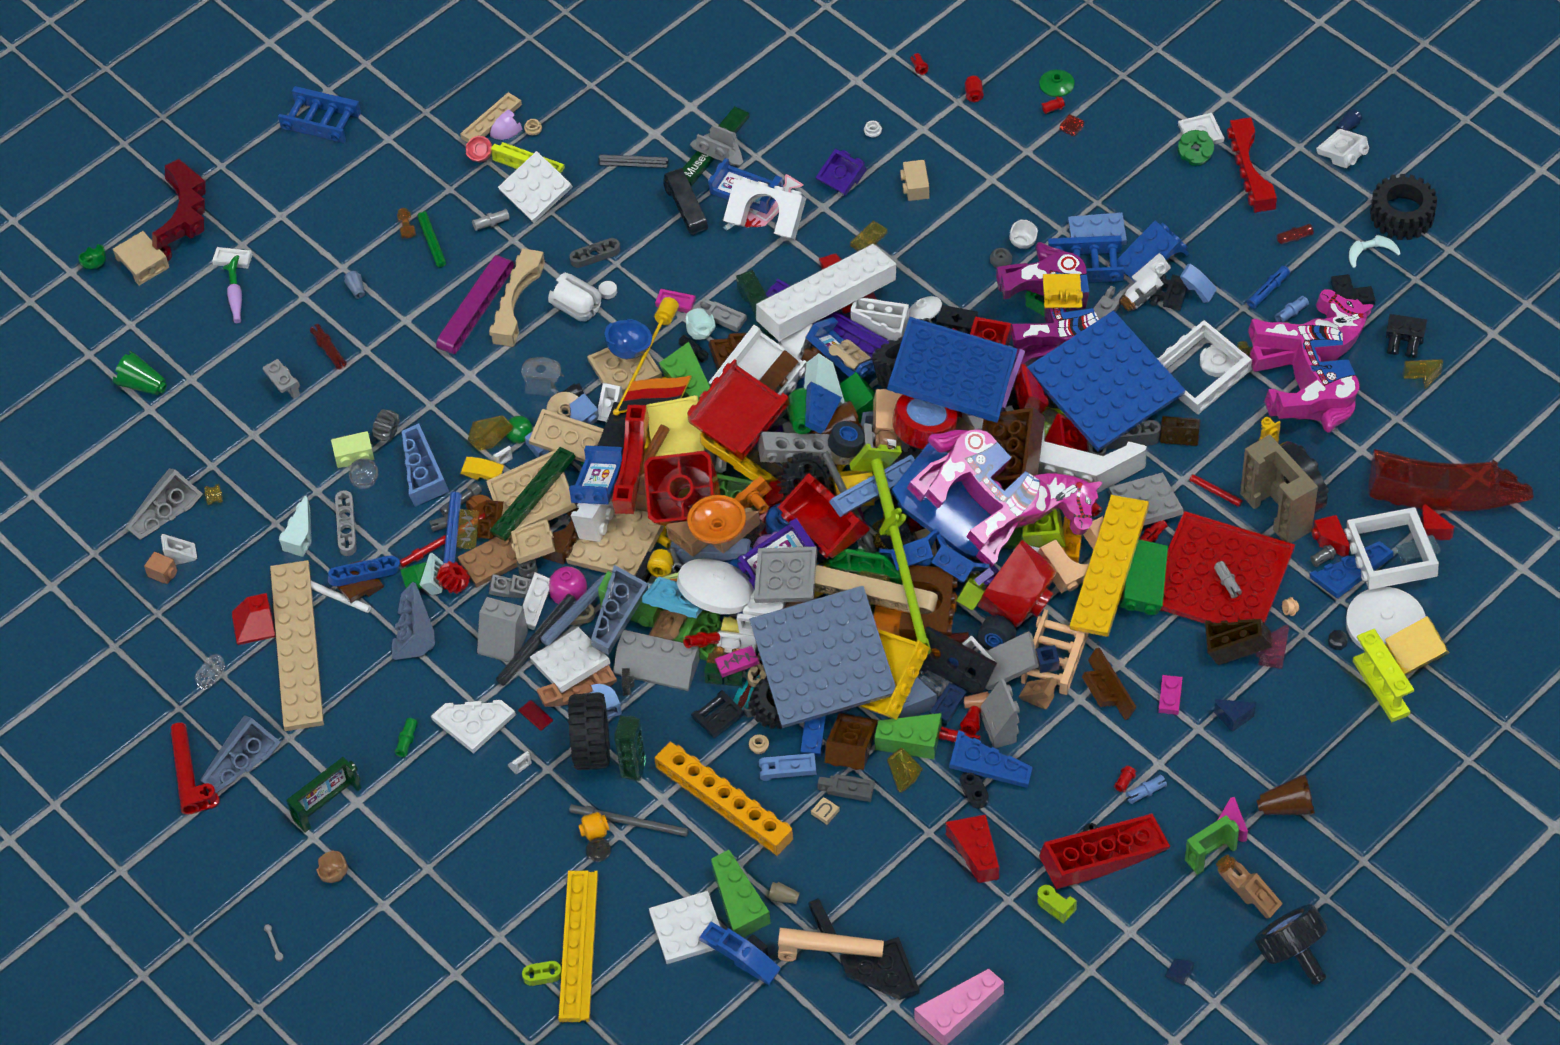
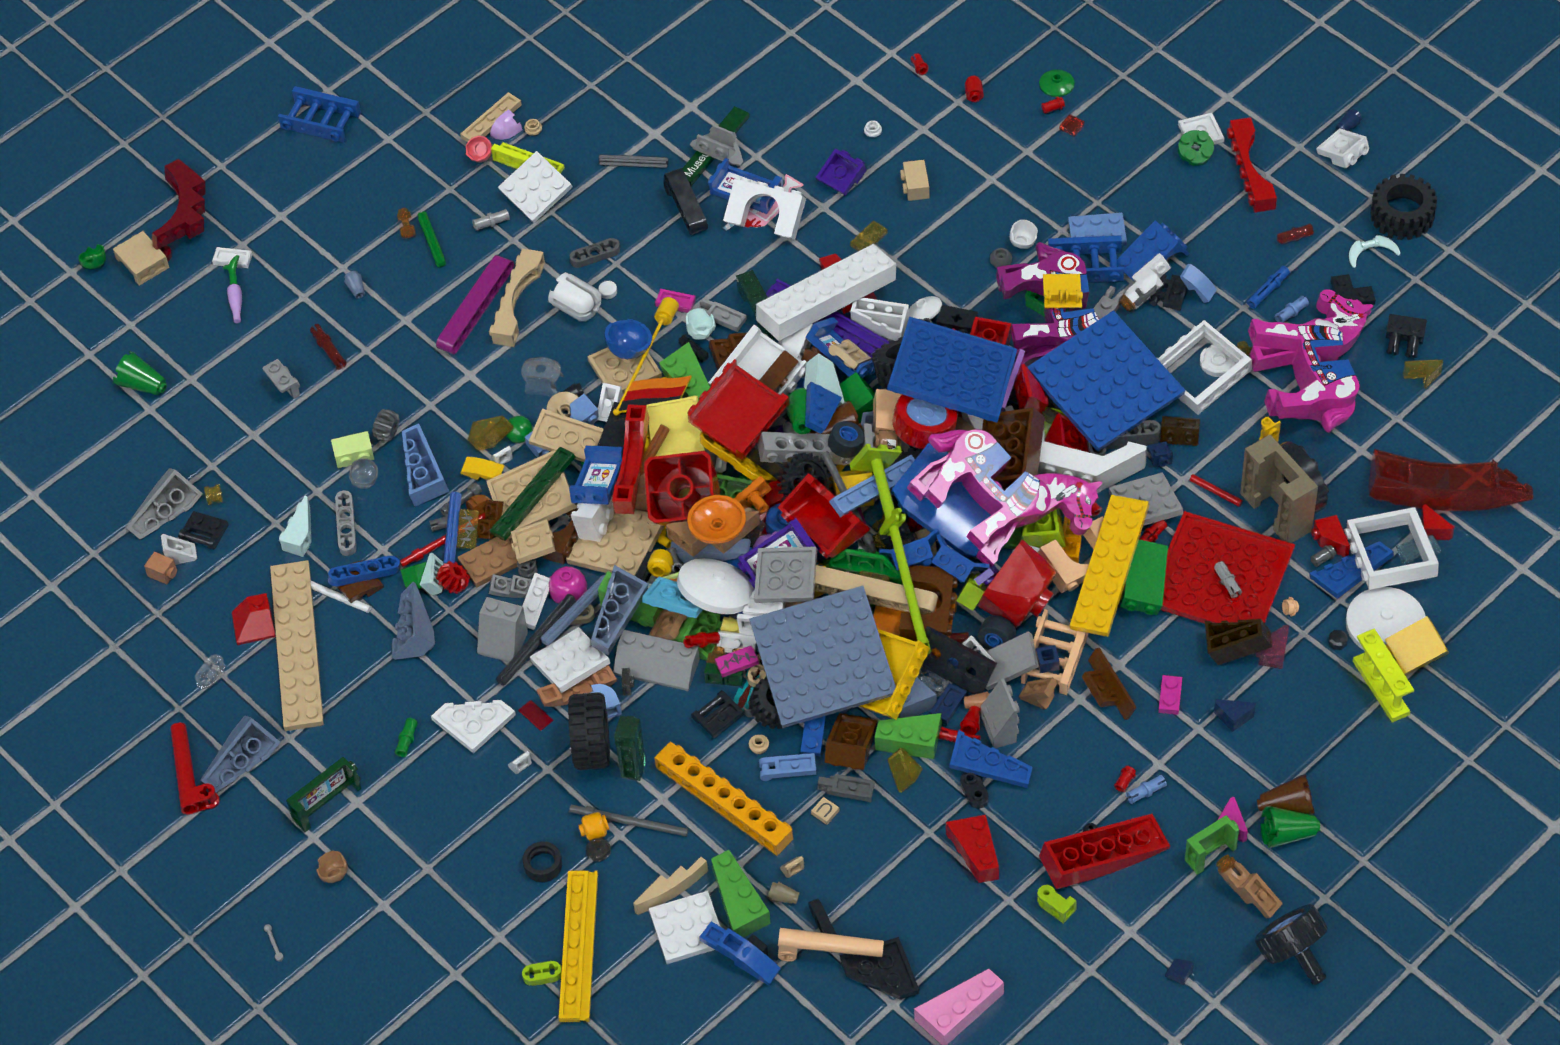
(204, 525): none -> black plate
(540, 848): none -> black tyre
(667, 889): none -> tan slope
(793, 866): none -> tan slope
(1160, 454): none -> dark blue bracket
(1287, 826): none -> green cone

